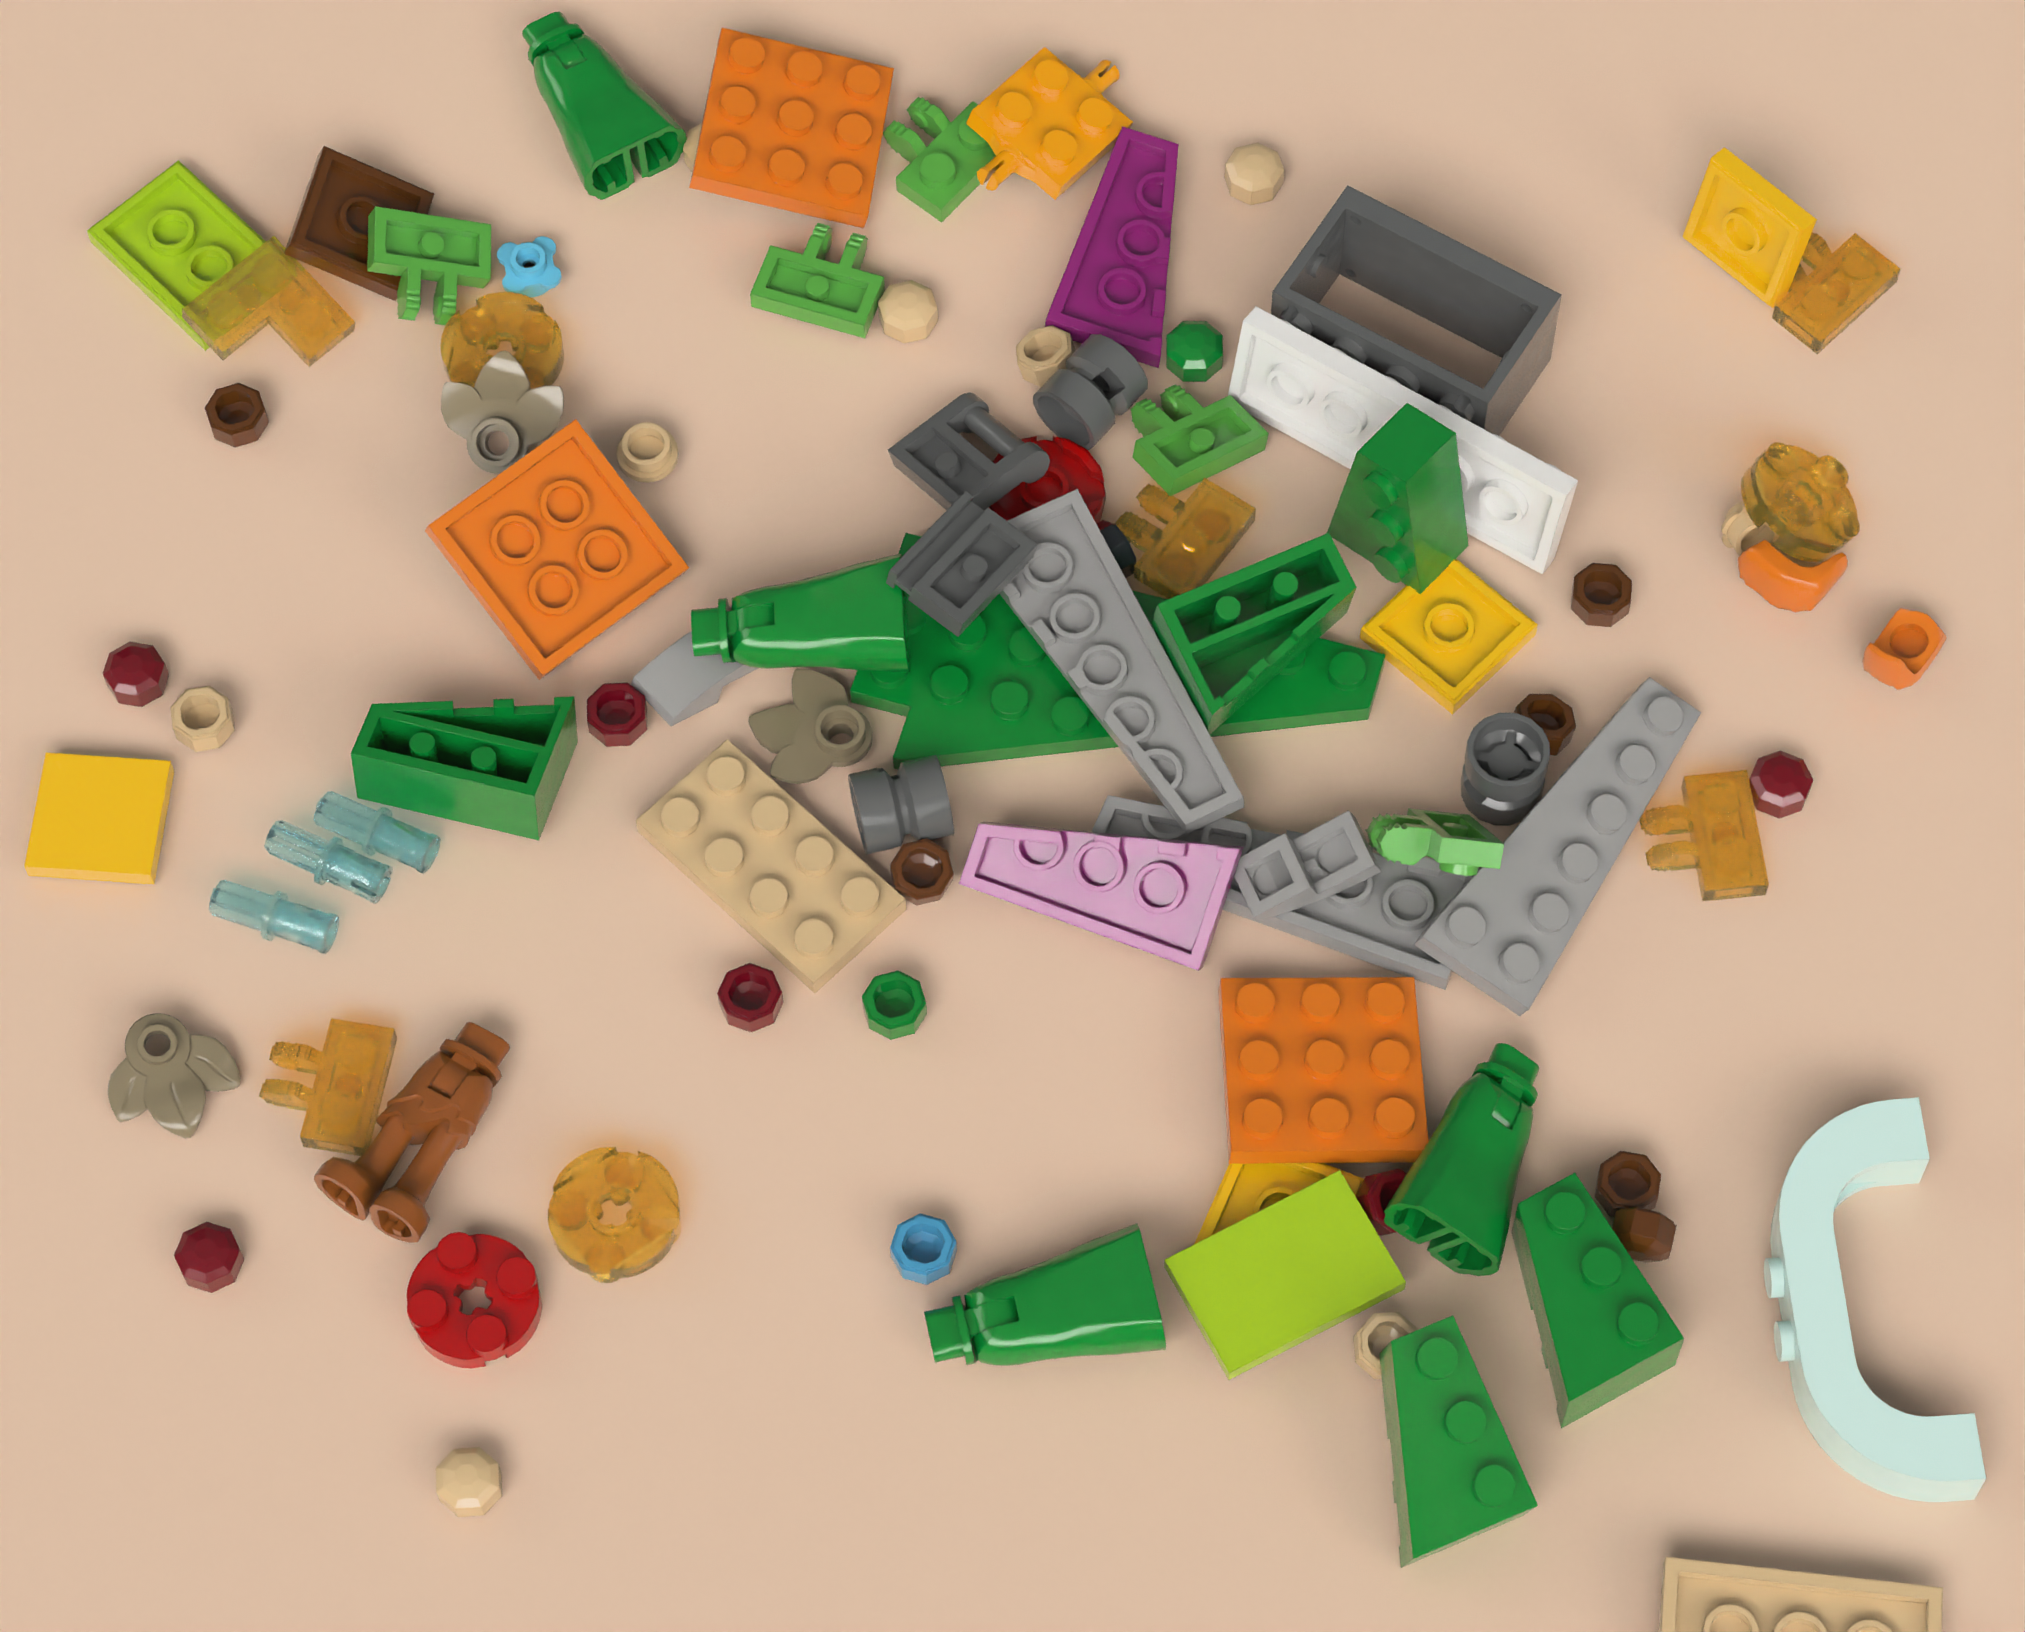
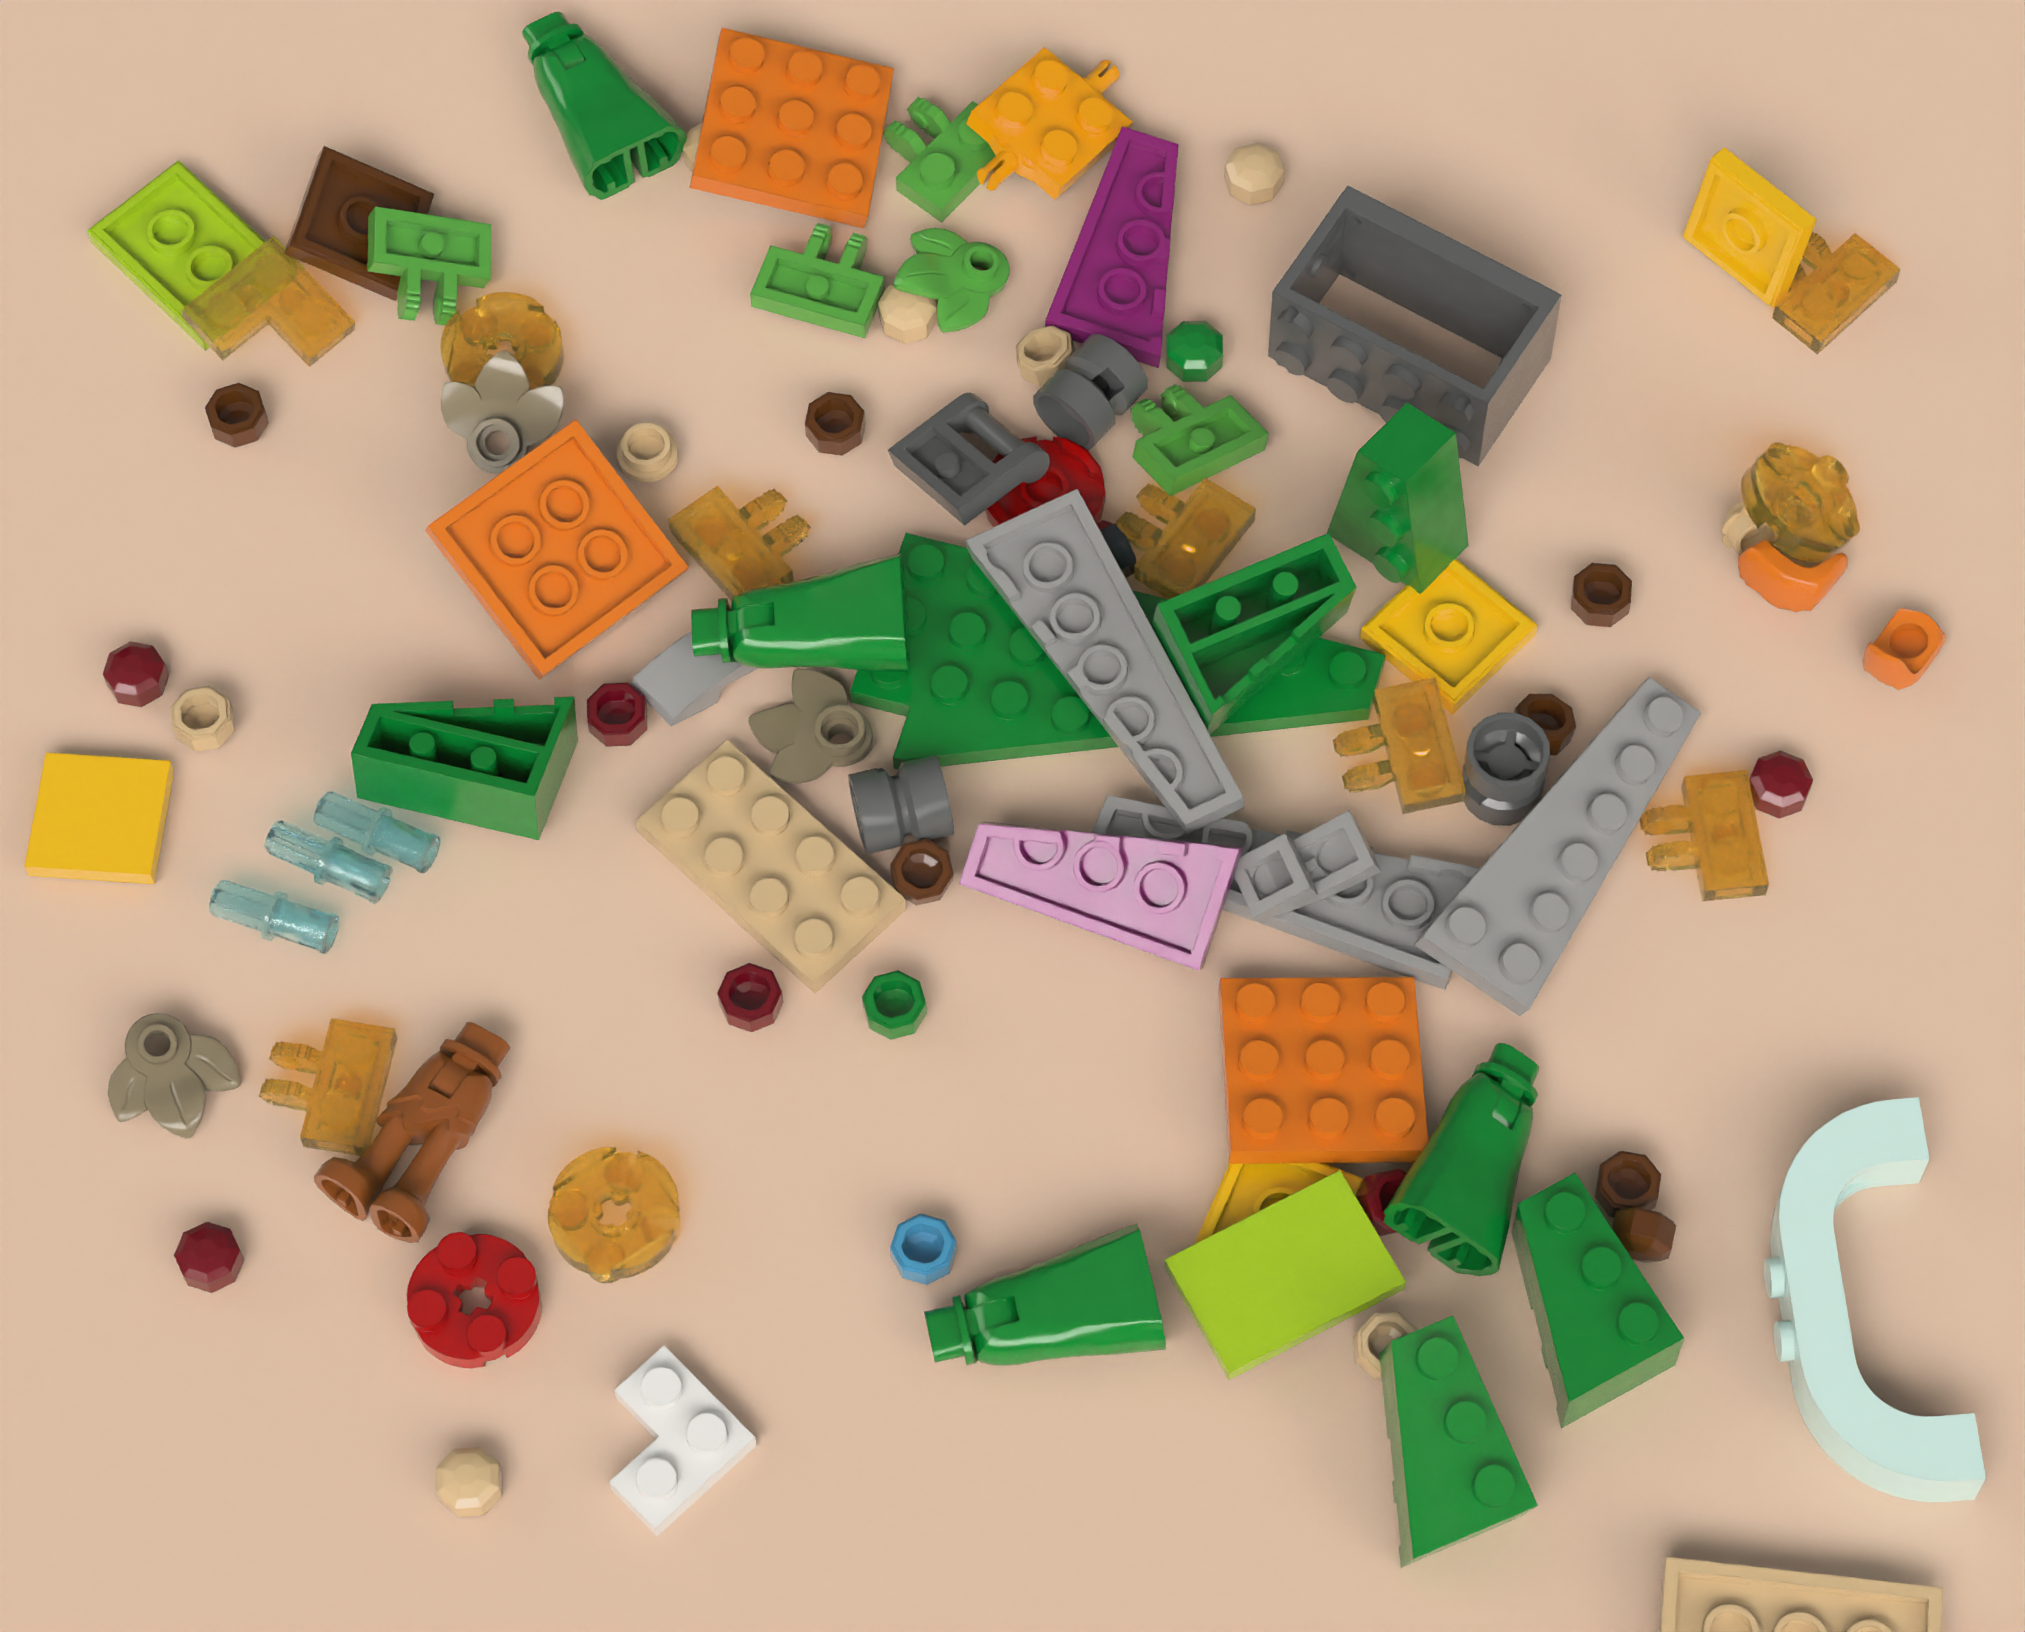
(532, 280): medium azure plate -> none
(693, 1442): none -> white plate
(729, 544): none -> clear yellow hinge
(835, 423): none -> reddish brown tile
(946, 272): none -> bright green plate
(961, 564): dark grey plate -> none
(1341, 403): white plate -> none
(1416, 744): none -> clear yellow hinge
(1449, 838): bright green hinge -> none

